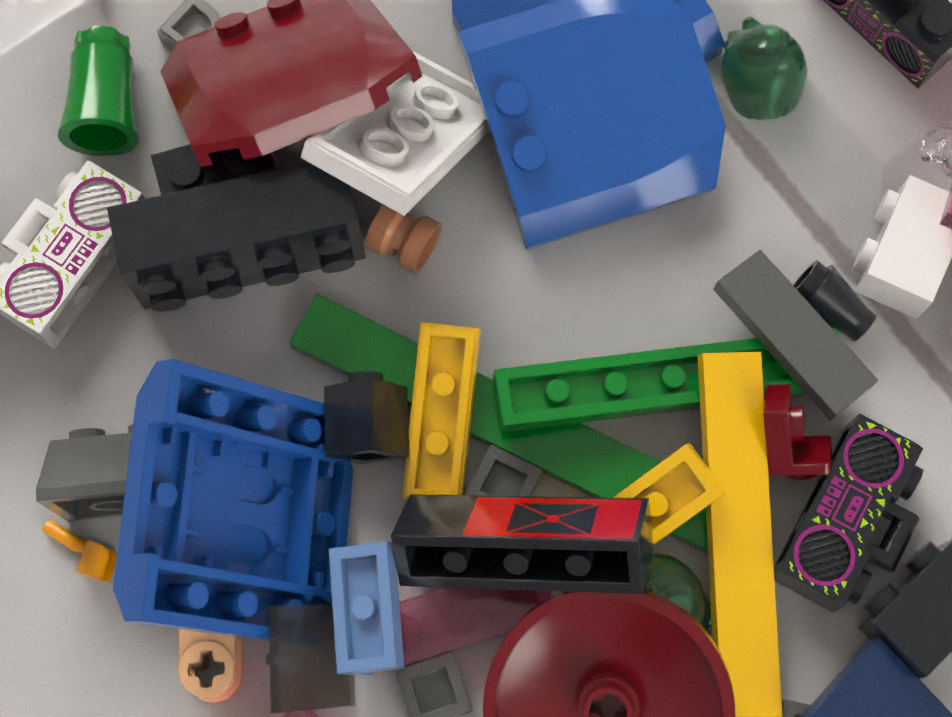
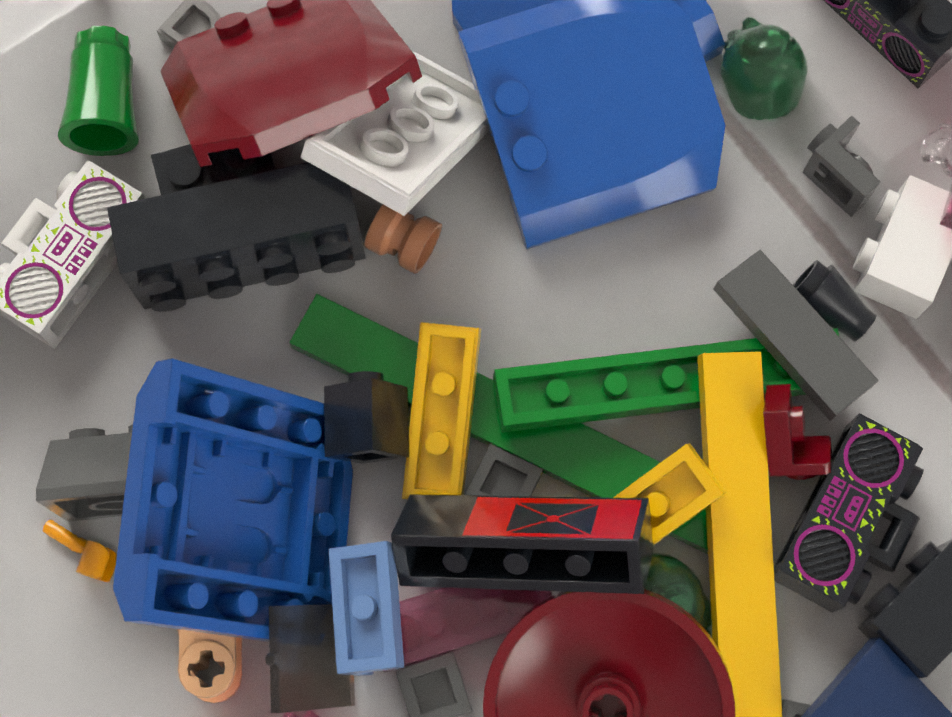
(837, 172): none -> dark grey bracket

